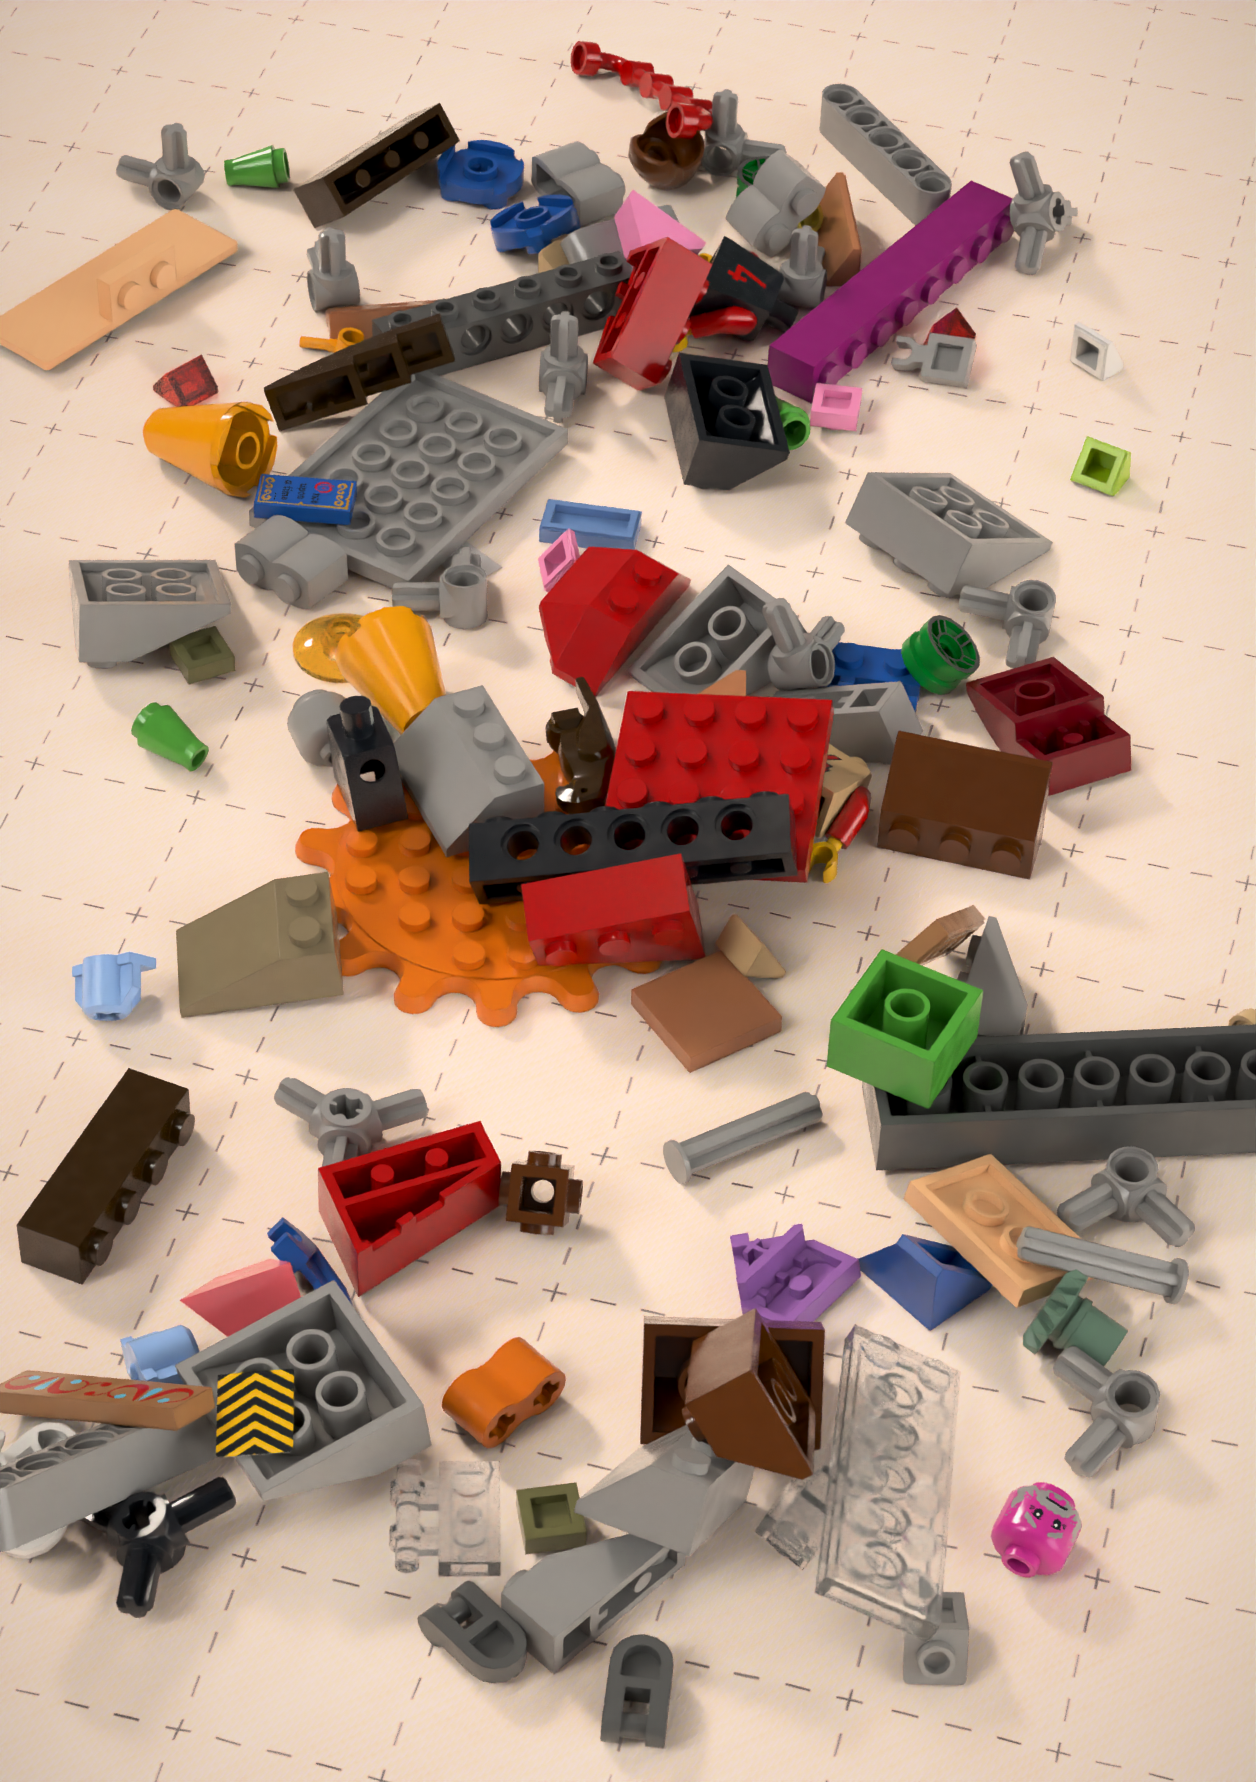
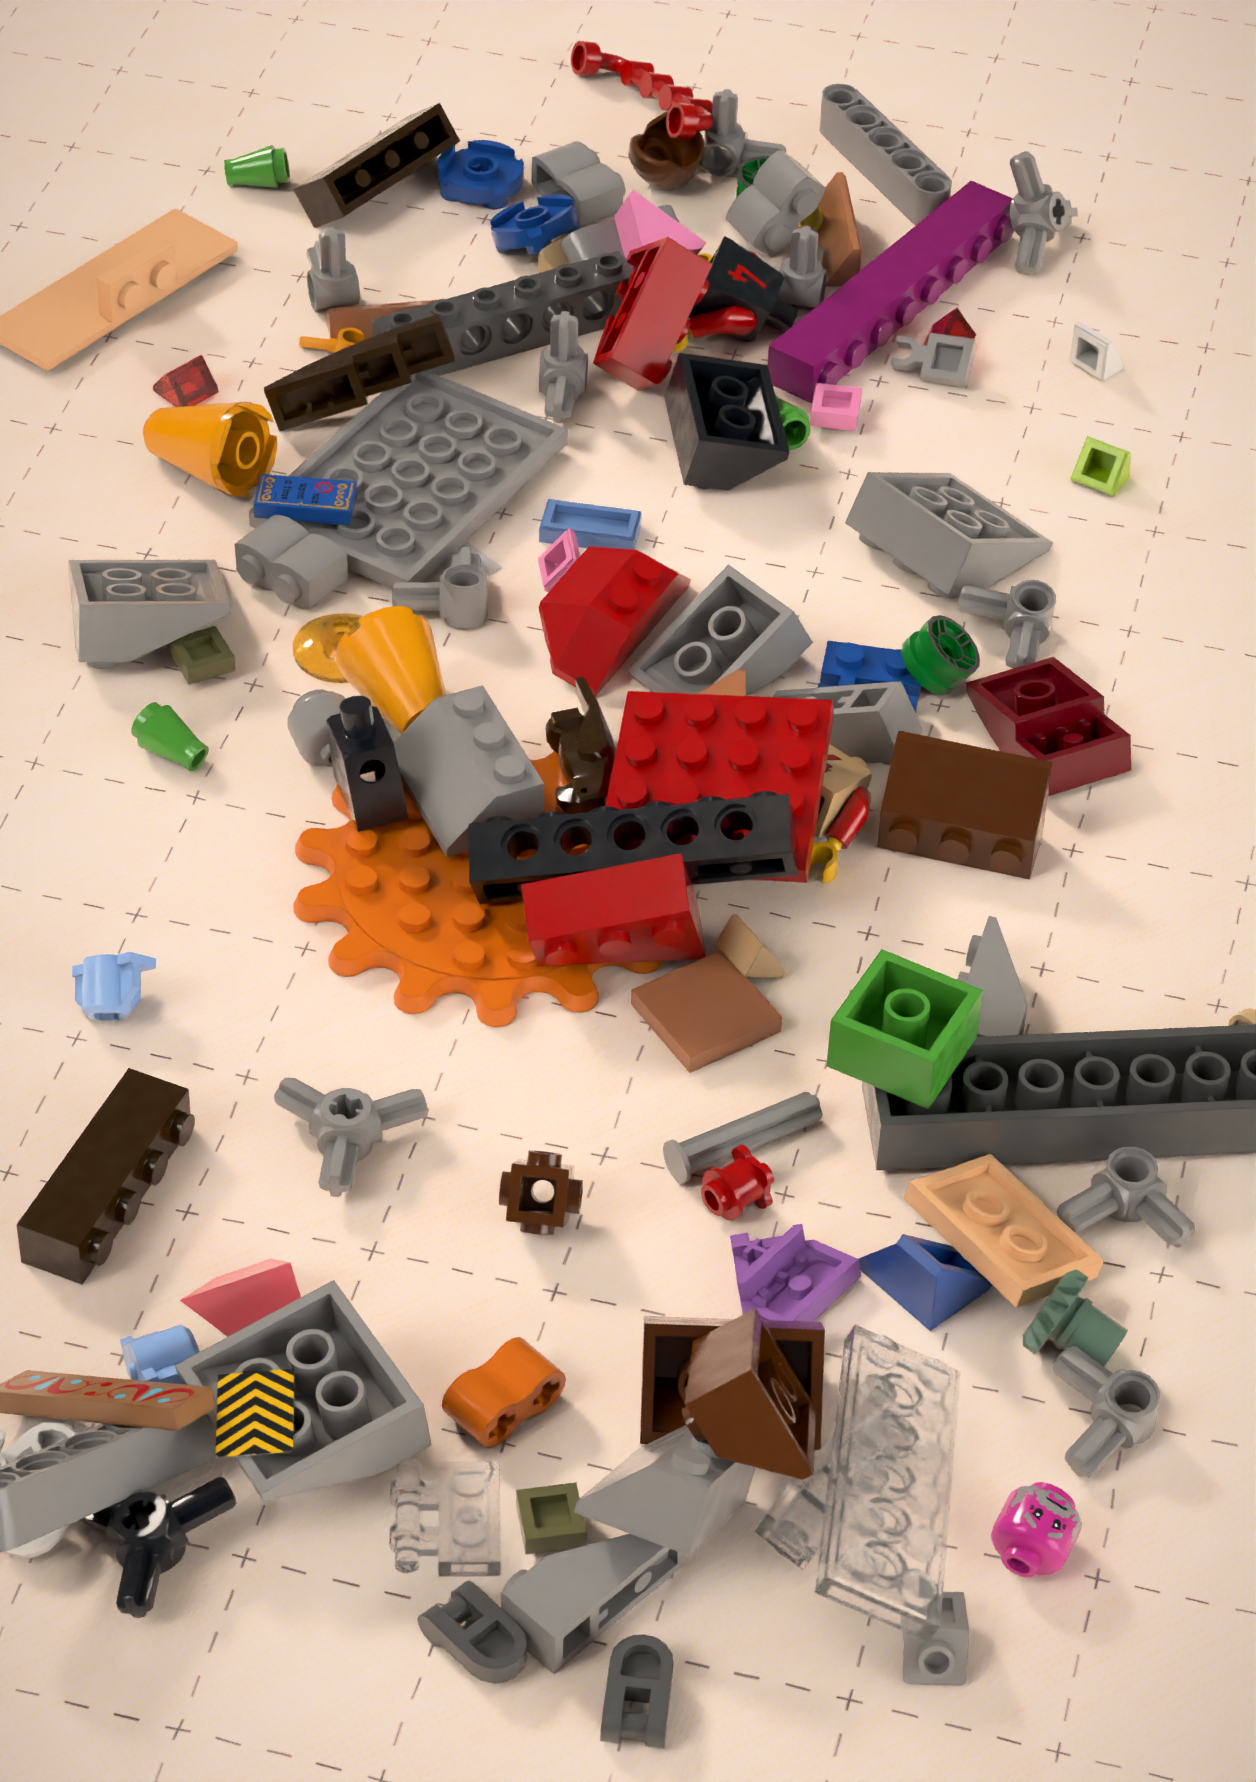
(172, 176): light grey axle -> none
(262, 949): dark tan slope -> none
(295, 1247): blue piece -> none
(407, 1200): red wedge -> none
(737, 1185): none -> red brick
(798, 657): light grey axle -> none
(943, 936): medium nougat tile -> none
(1104, 1263): light grey axle -> none

